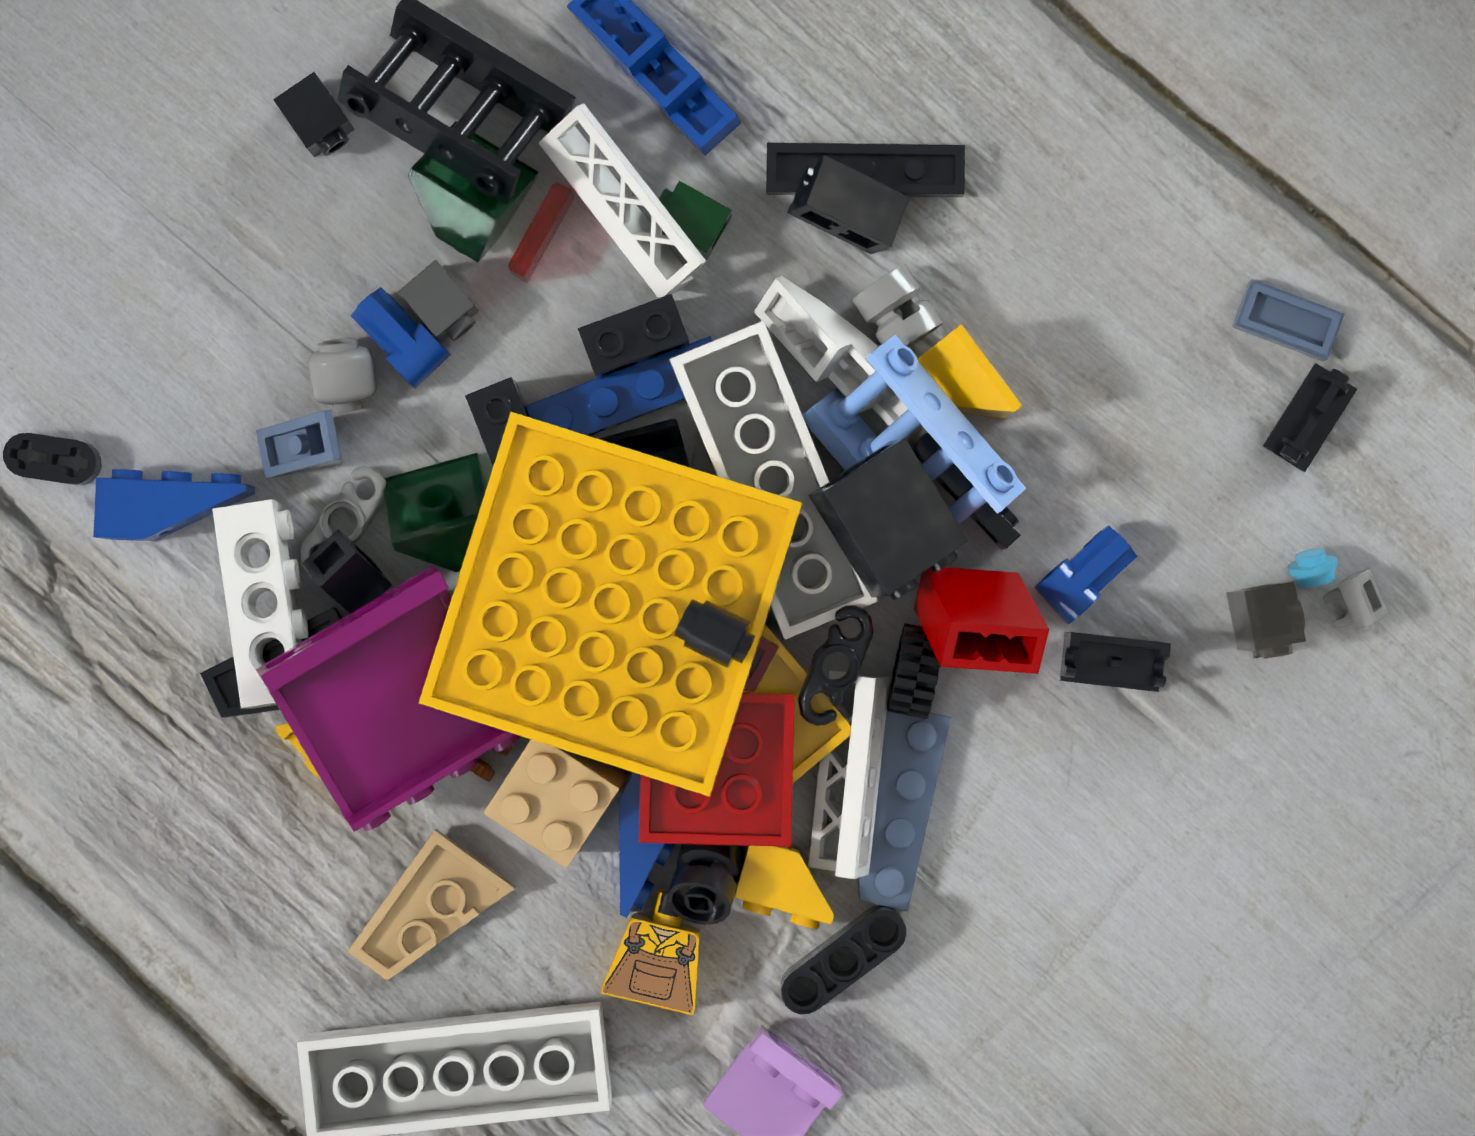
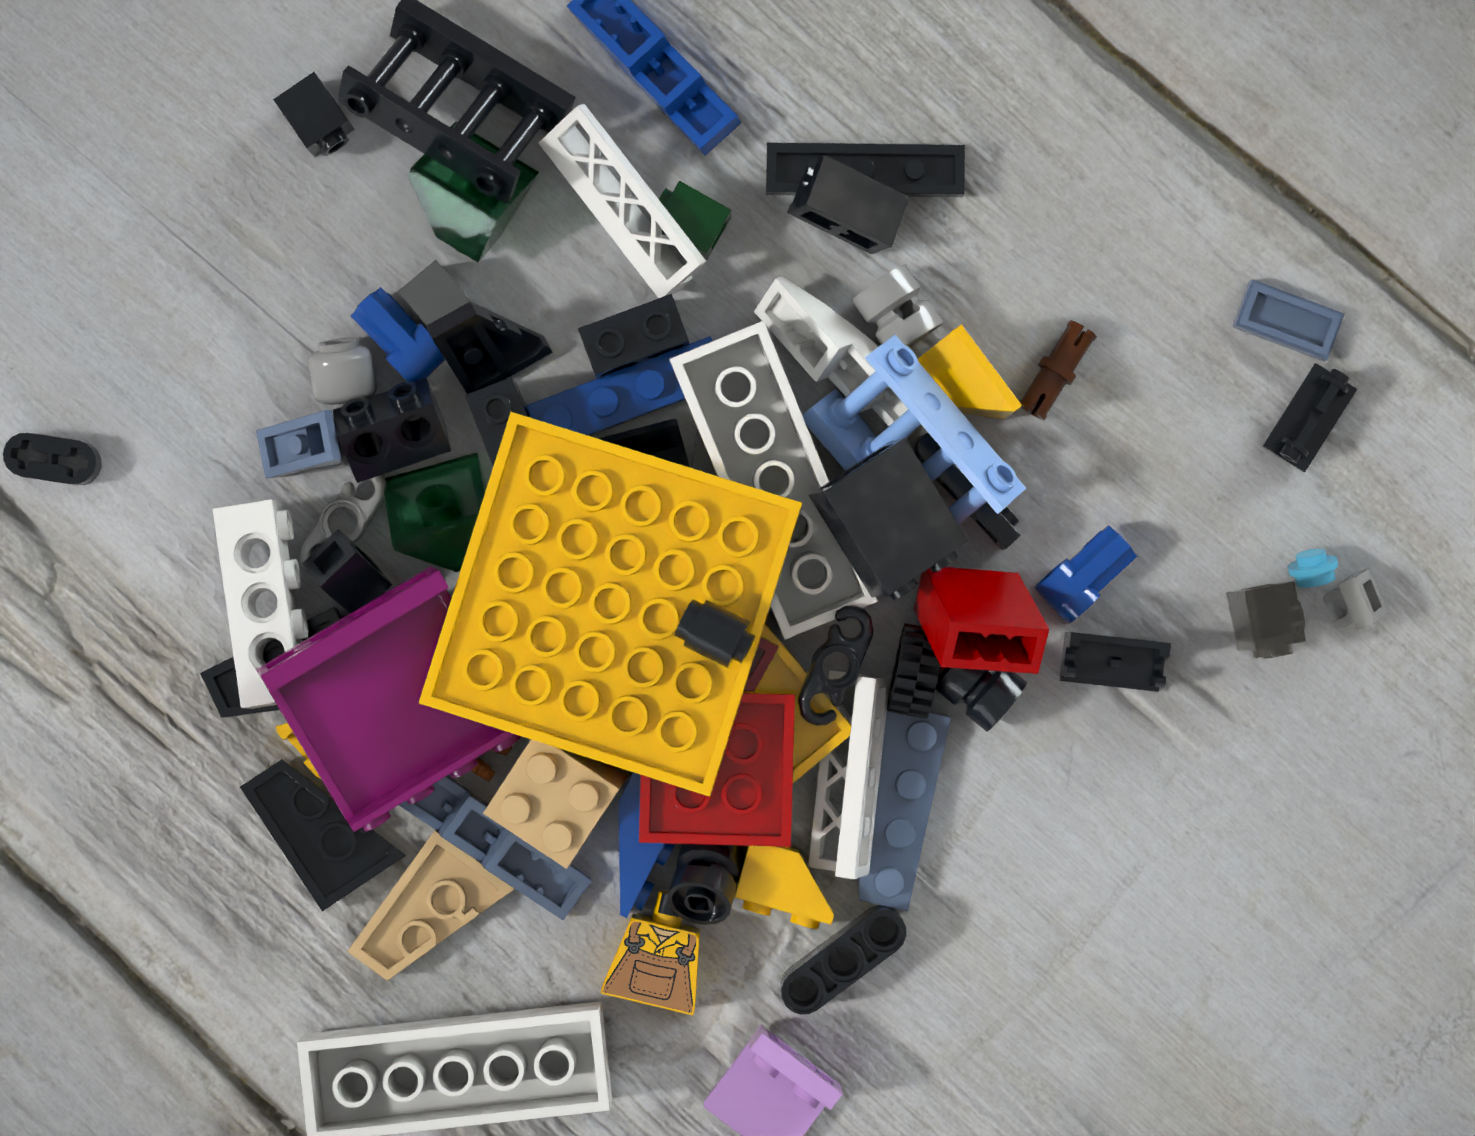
(155, 508): blue slope -> none
(316, 835): none -> black wing
(395, 439): none -> black brick
(461, 821): none -> sand blue slope
(485, 346): none -> black wing
(541, 231): clear red tile -> none
(983, 691): none -> black wheel
(1057, 370): none -> reddish brown pin

